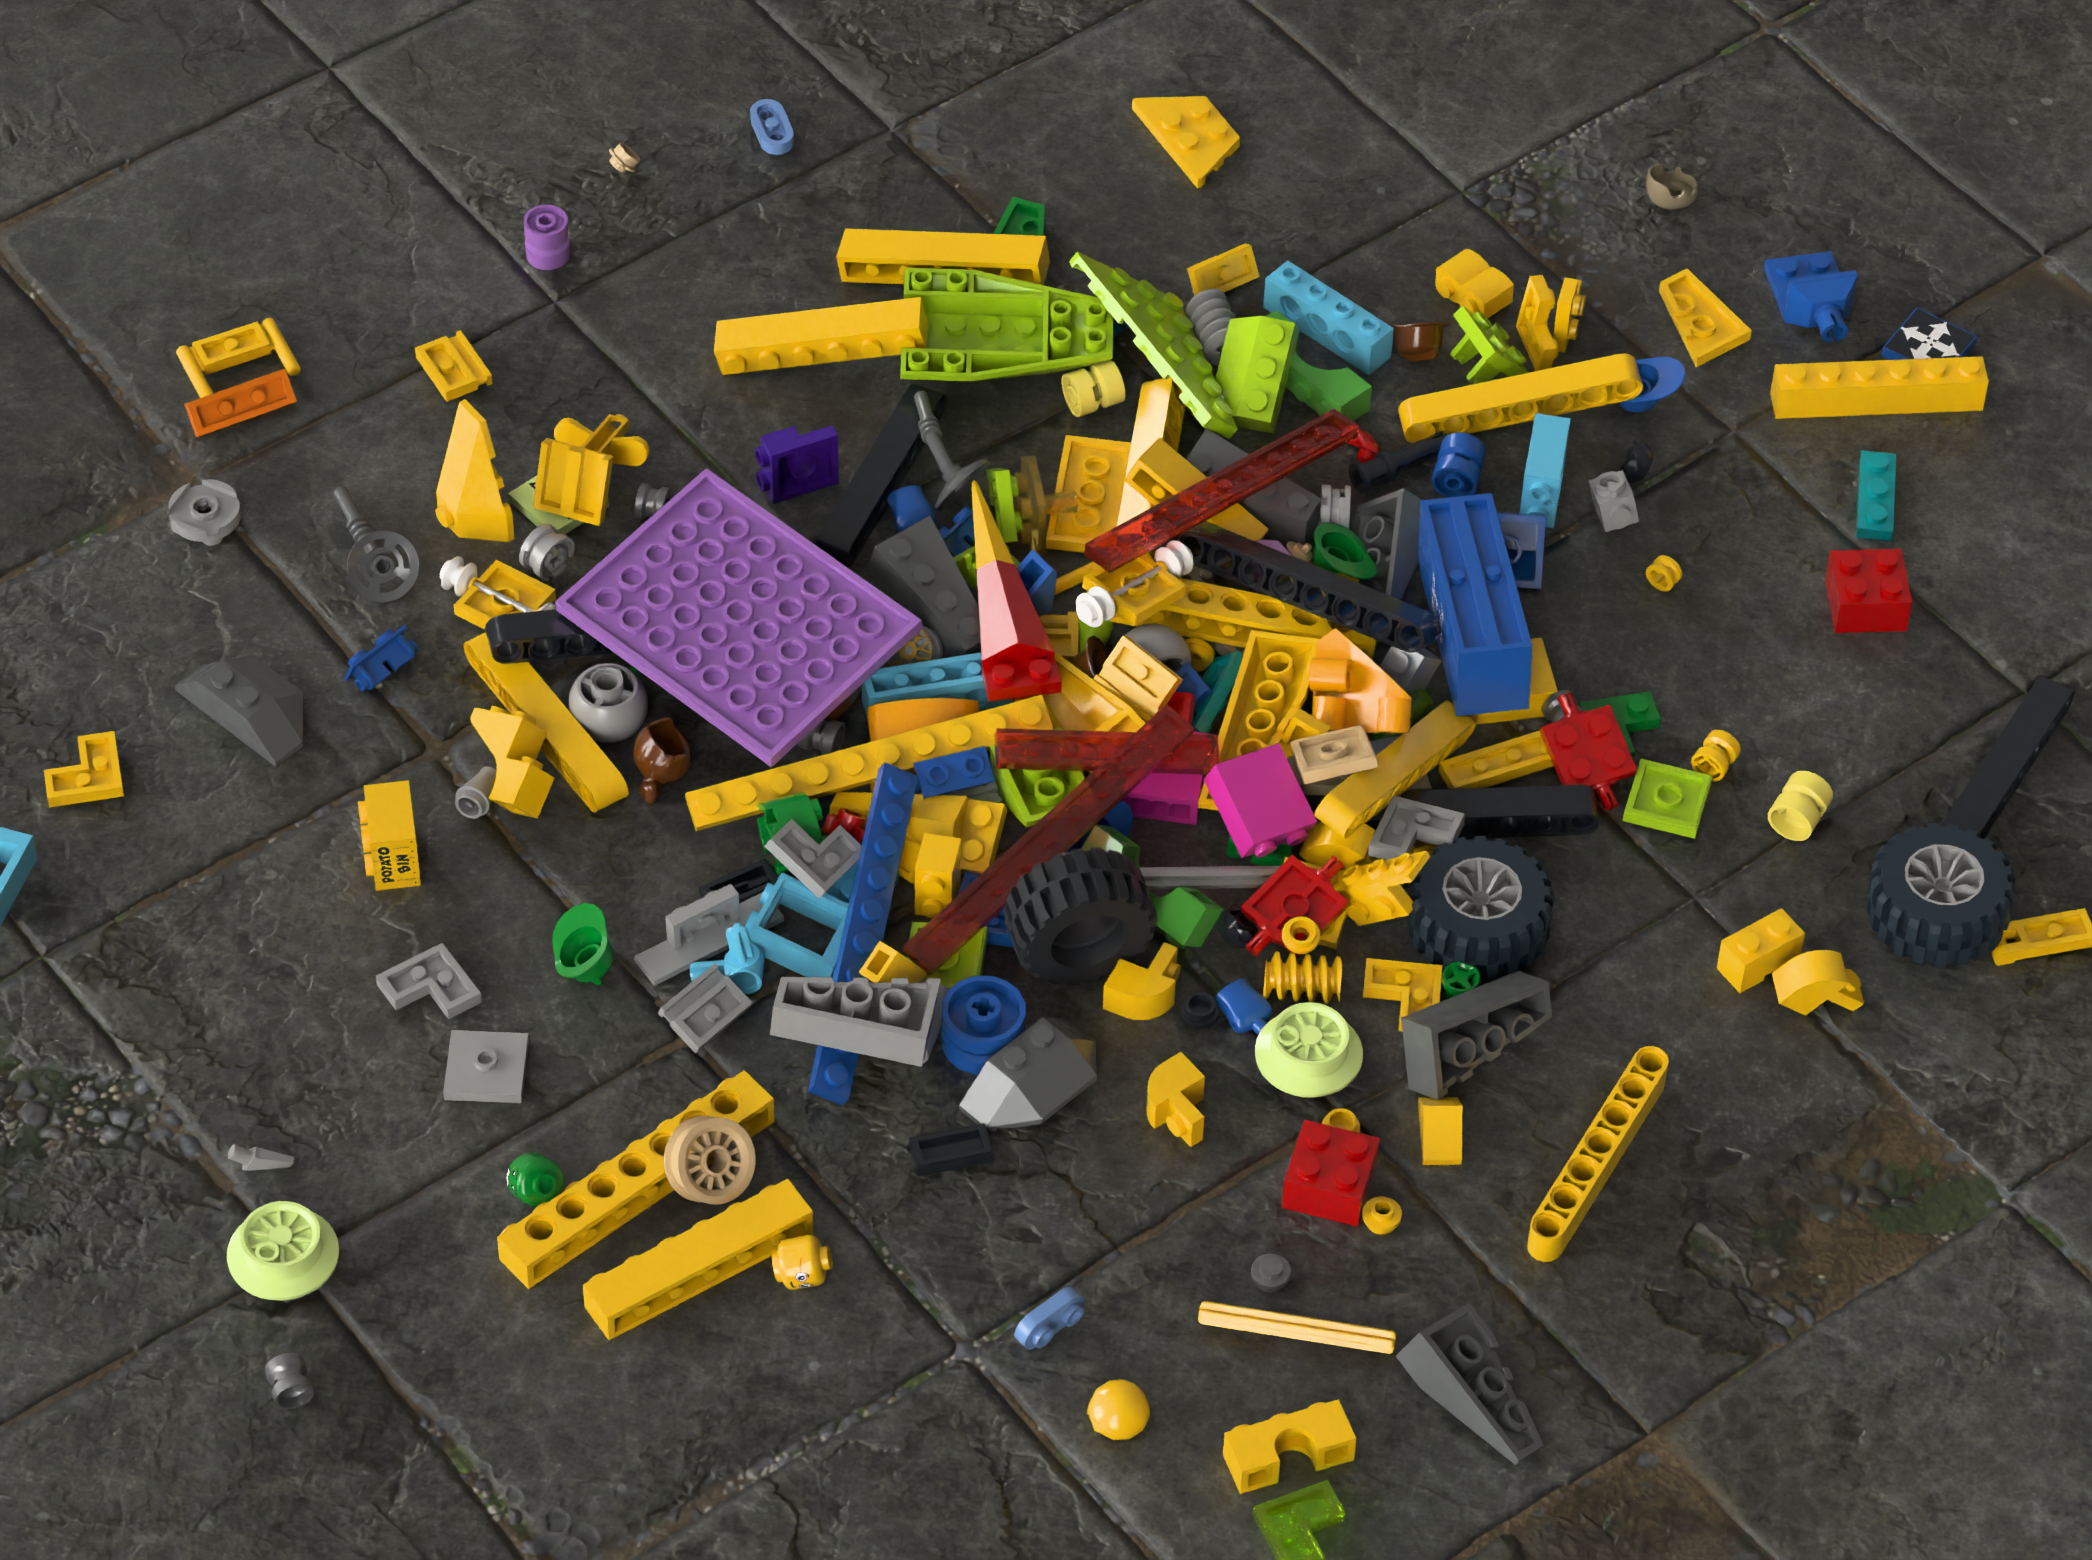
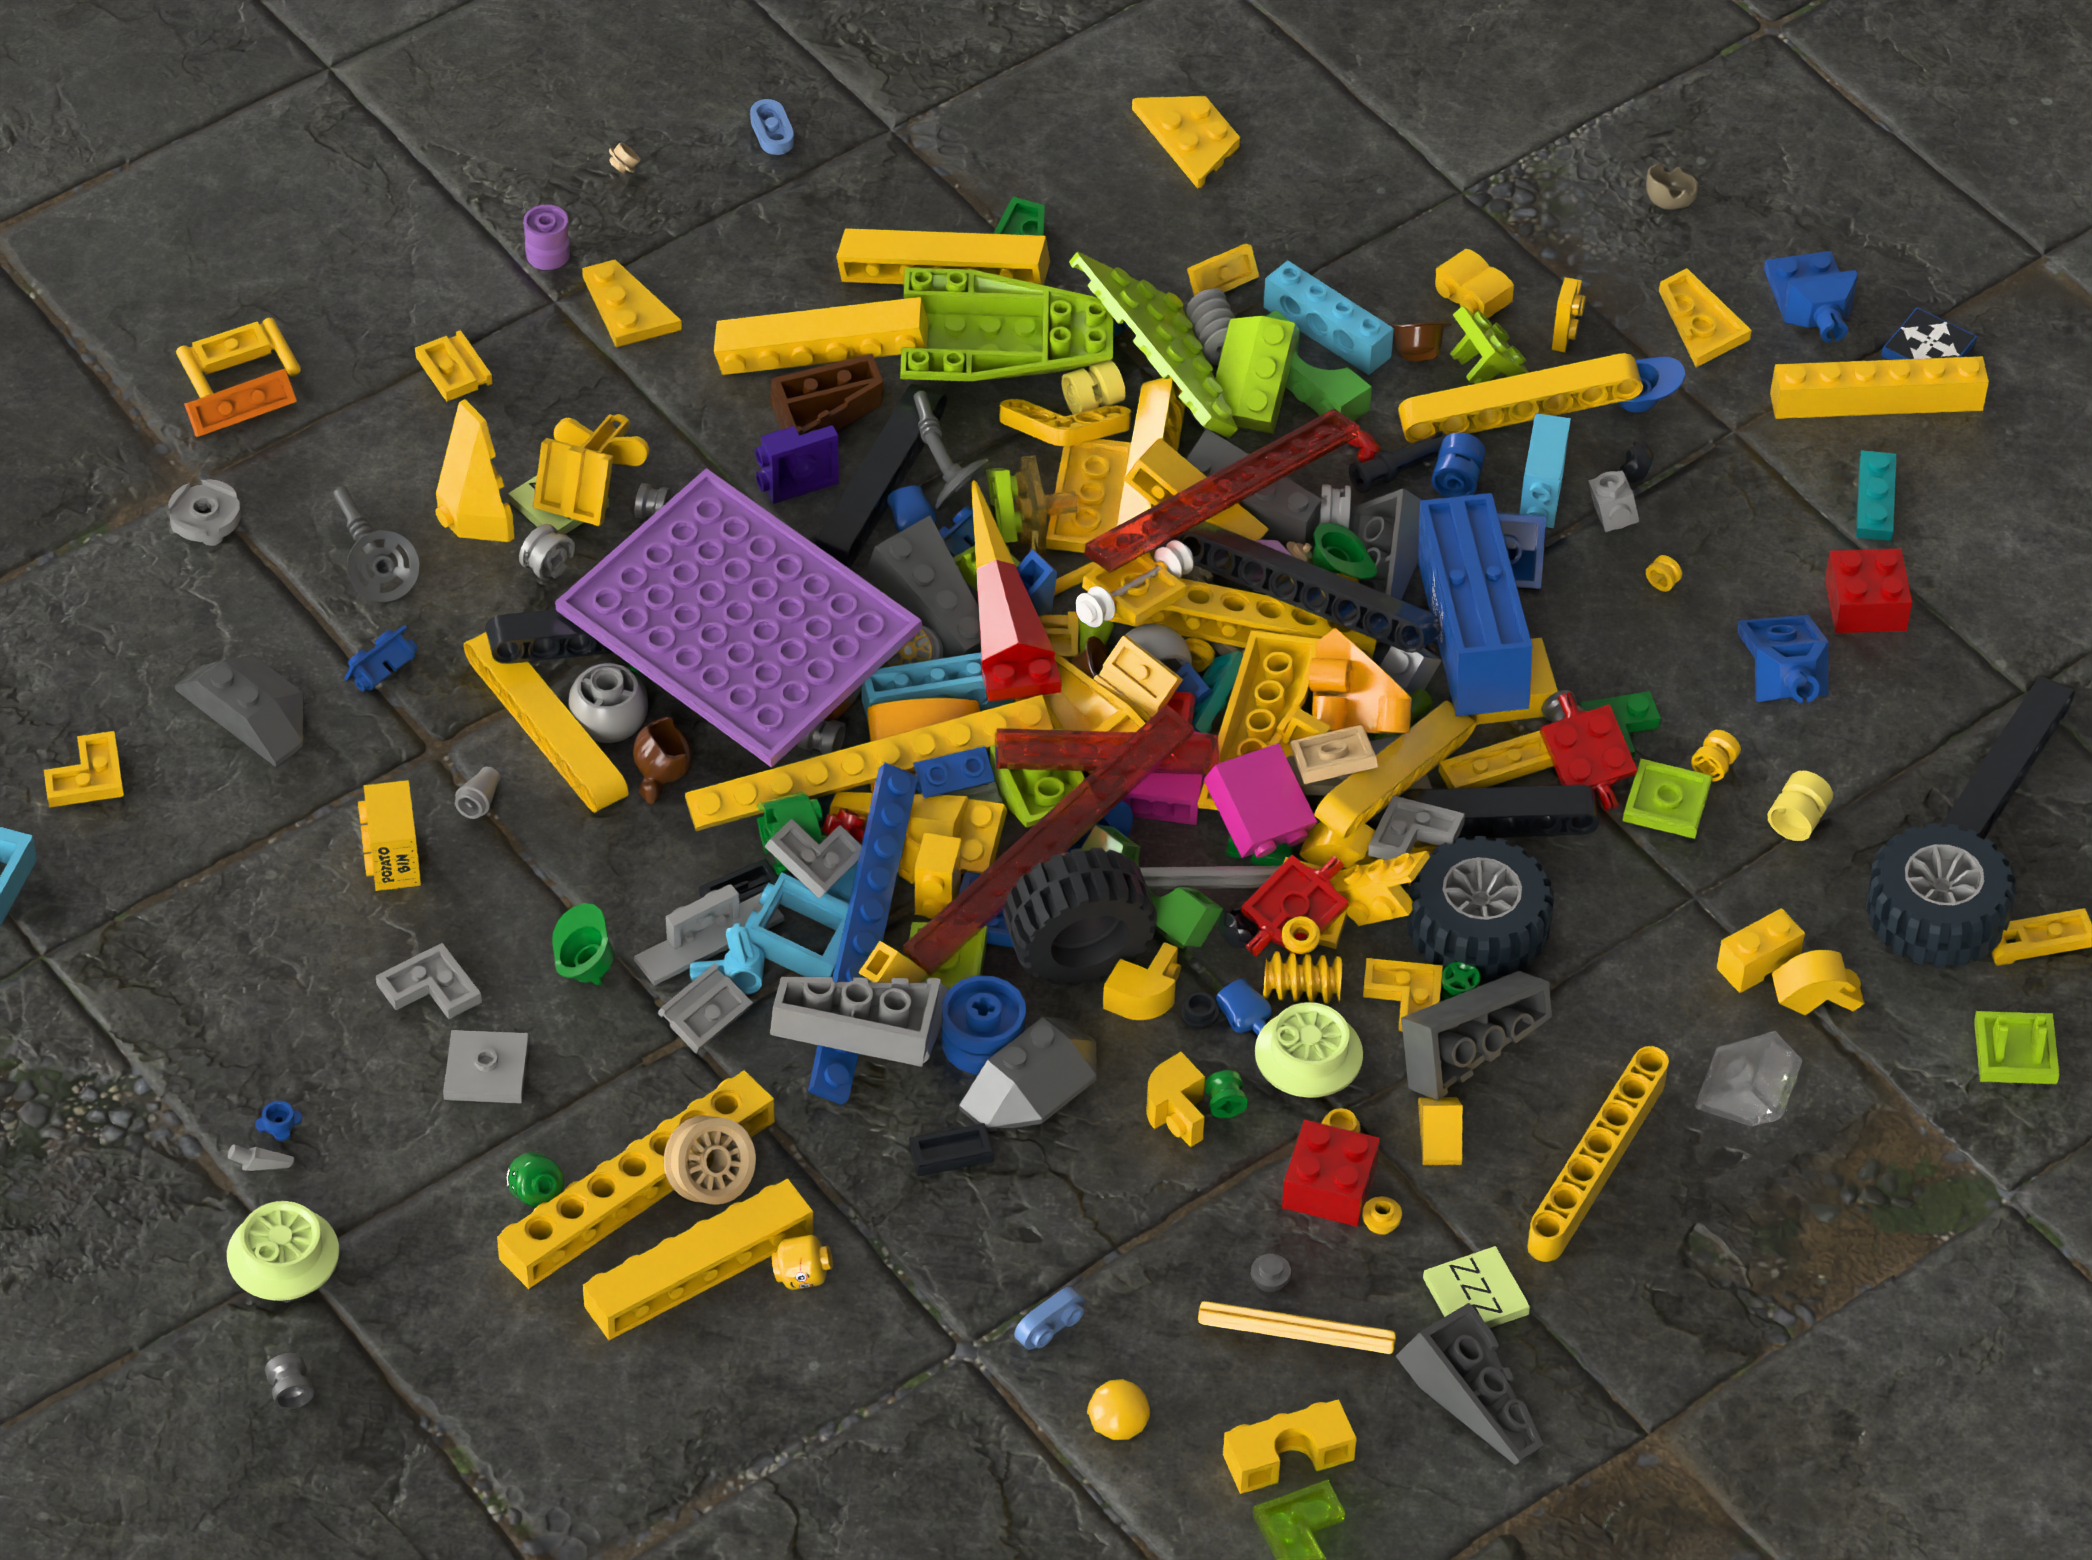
(276, 1112): none -> blue plate
(495, 593): yellow plate -> none
(515, 743): yellow arch -> none
(627, 305): none -> yellow wing
(827, 395): none -> reddish brown wedge
(1064, 430): none -> yellow beam
(1225, 1094): none -> green wheel
(1482, 1282): none -> yellowish green tile
(1533, 323): yellow plate -> none
(1750, 1080): none -> clear slope
(1788, 657): none -> blue plate
(2016, 1047): none -> lime plate

